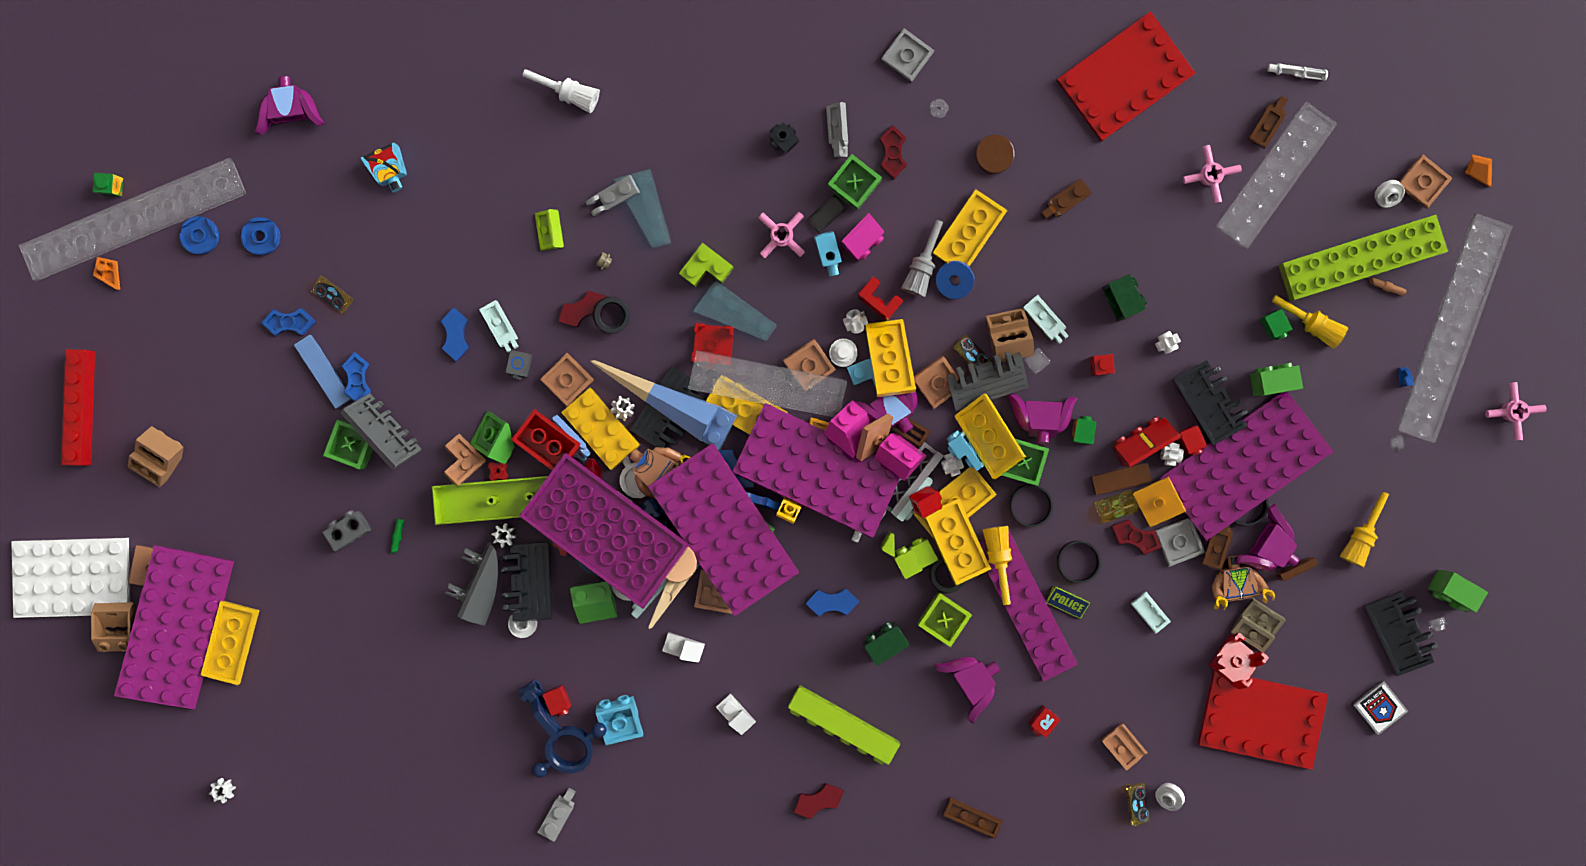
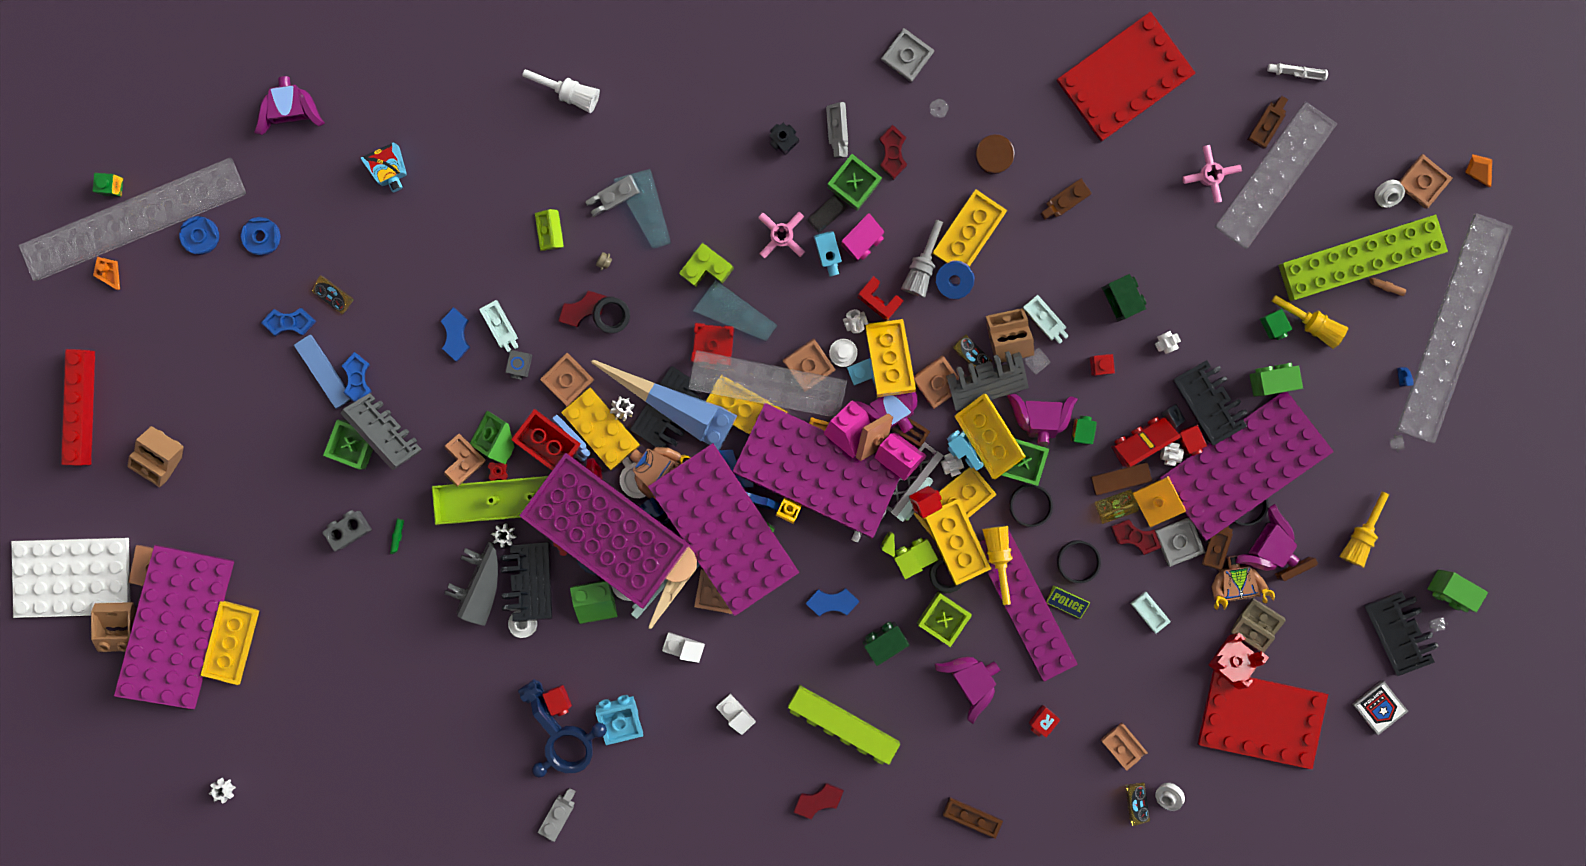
(1173, 416): none -> black plate
(1521, 408): bright pink bar -> none

